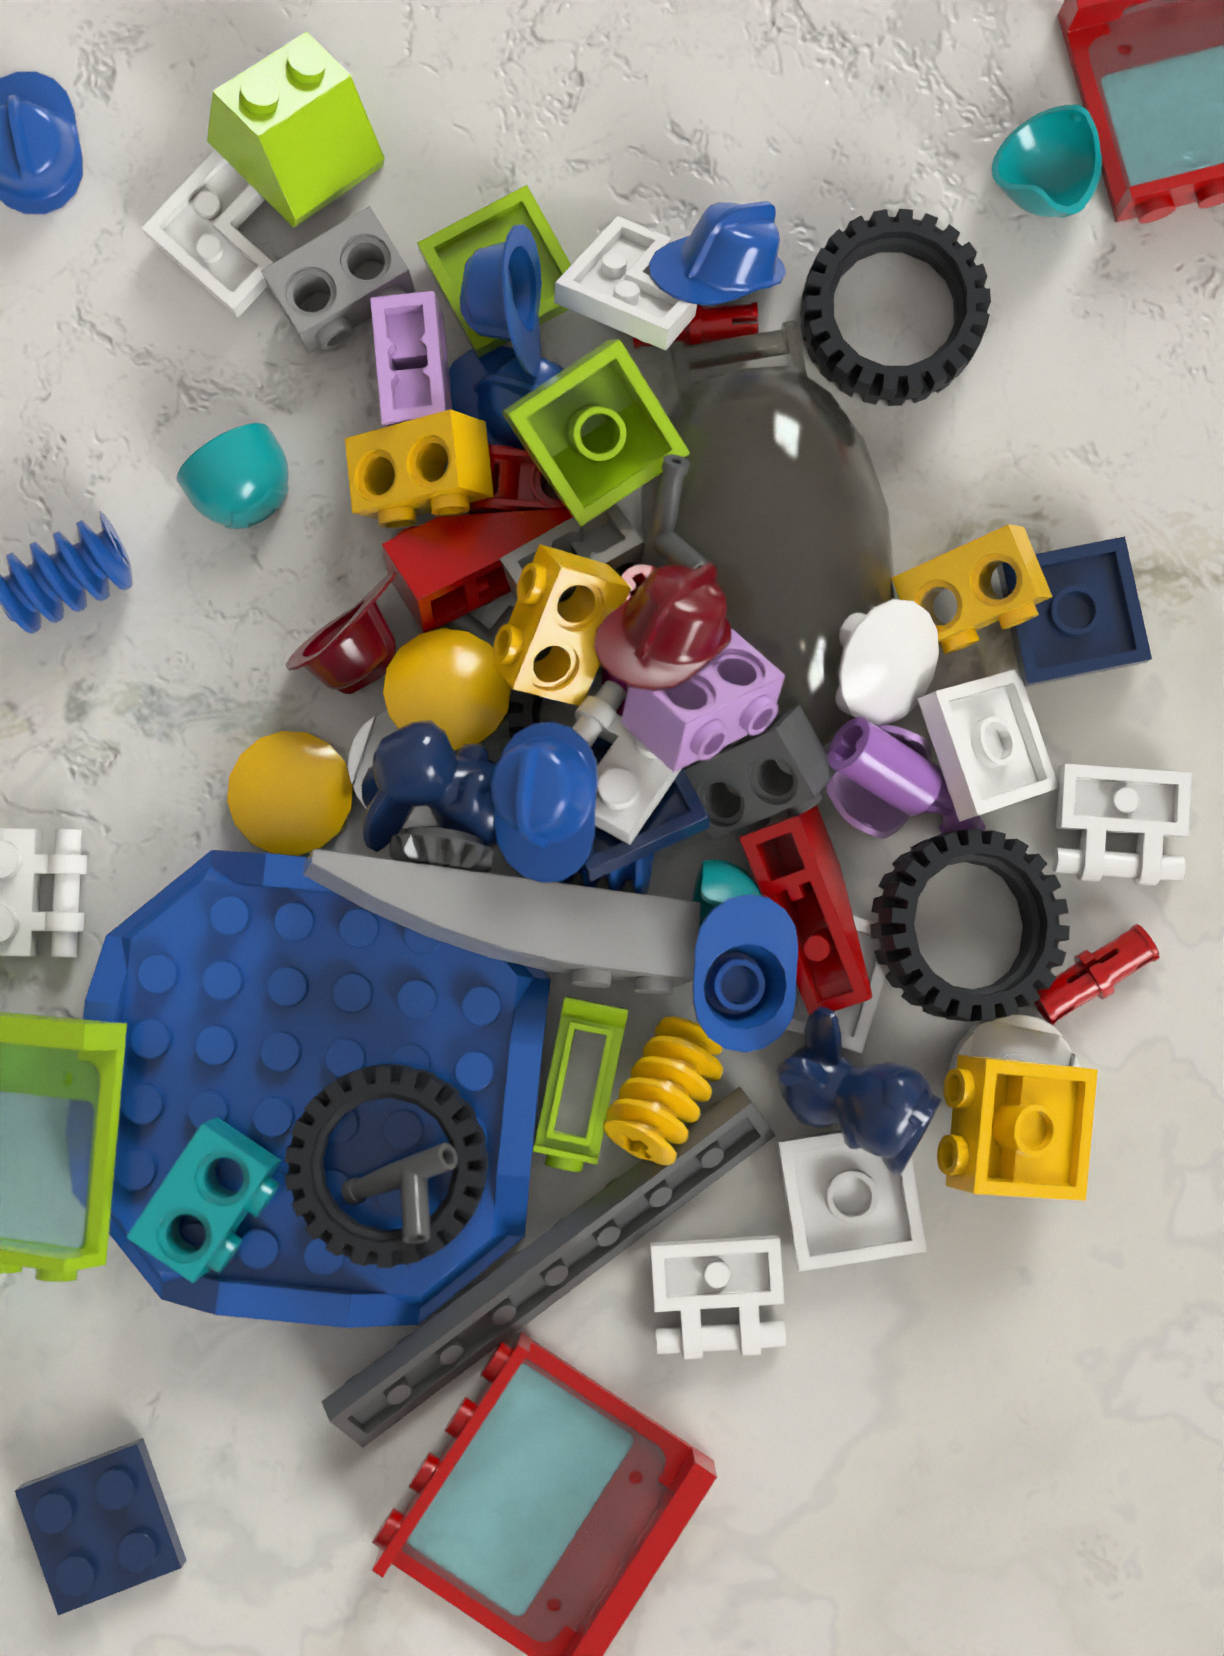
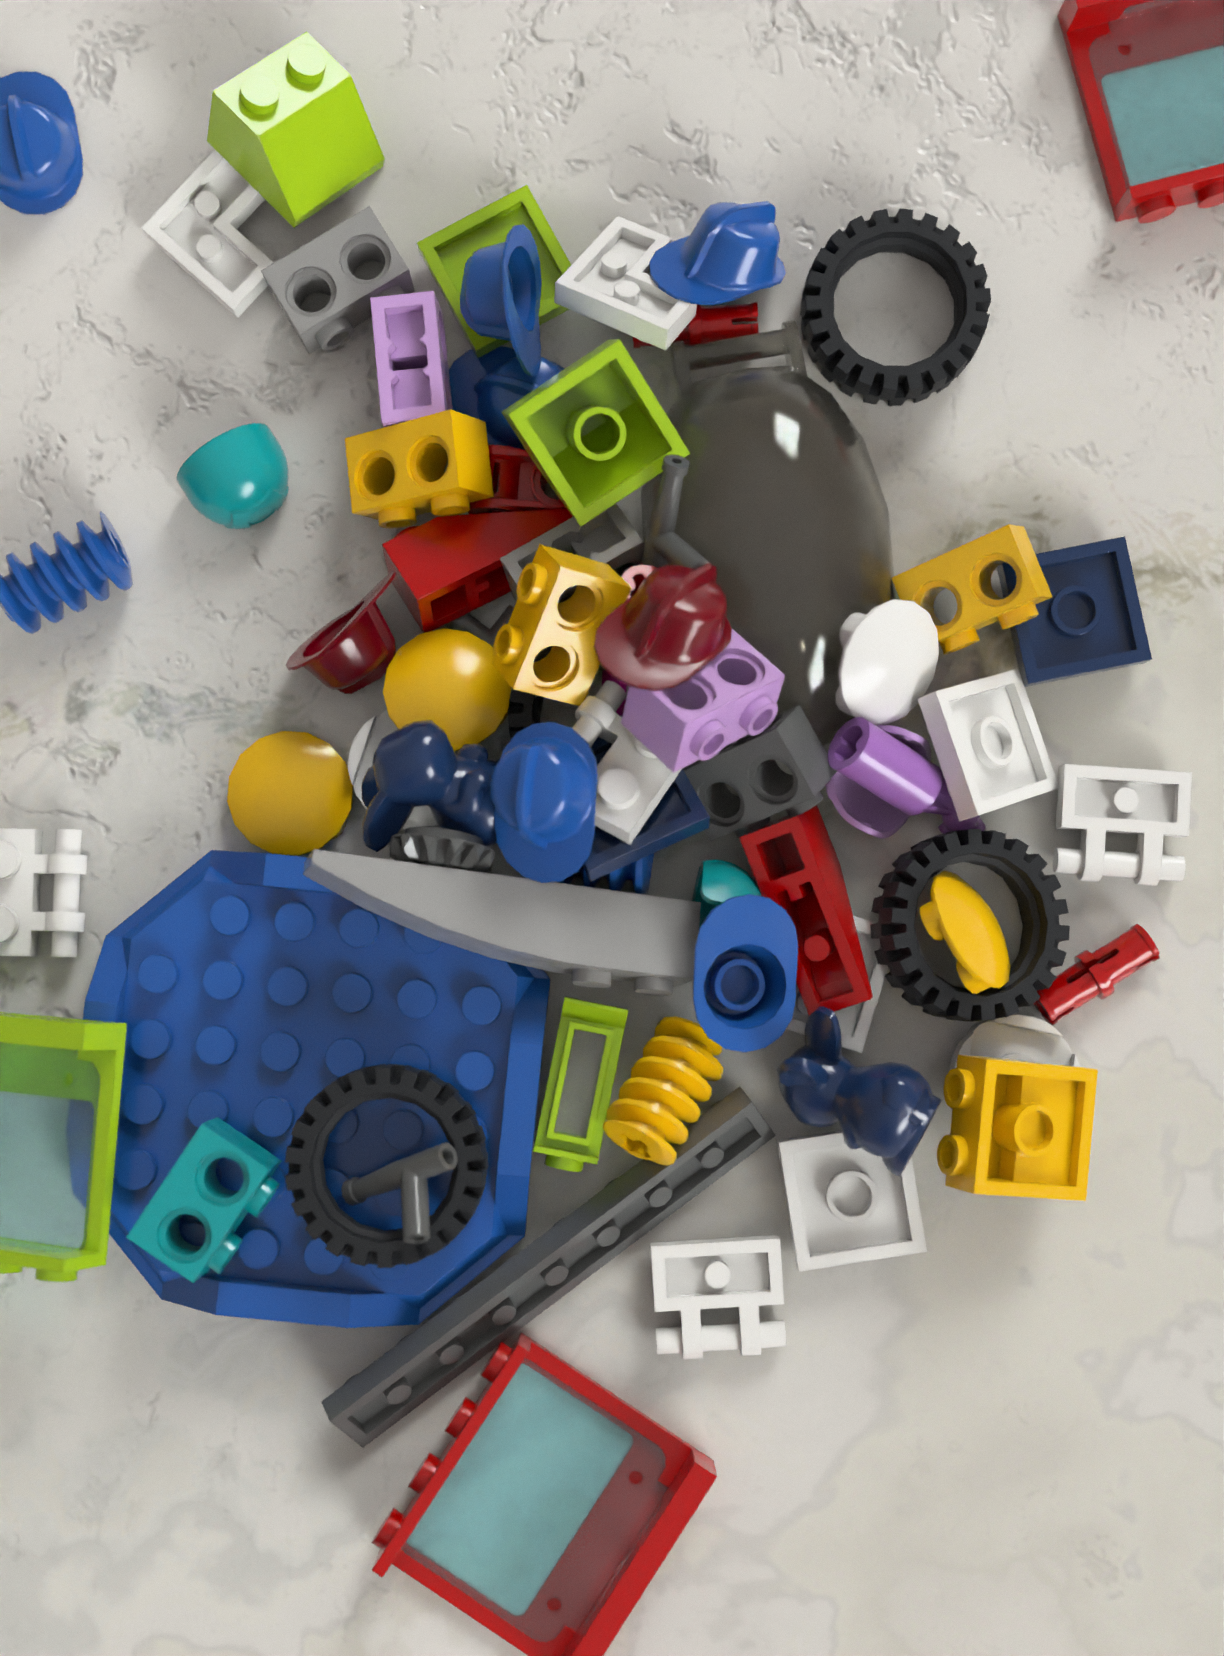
(100, 1526): dark blue plate -> none
(969, 930): none -> yellow dish
(1051, 162): teal helmet -> none

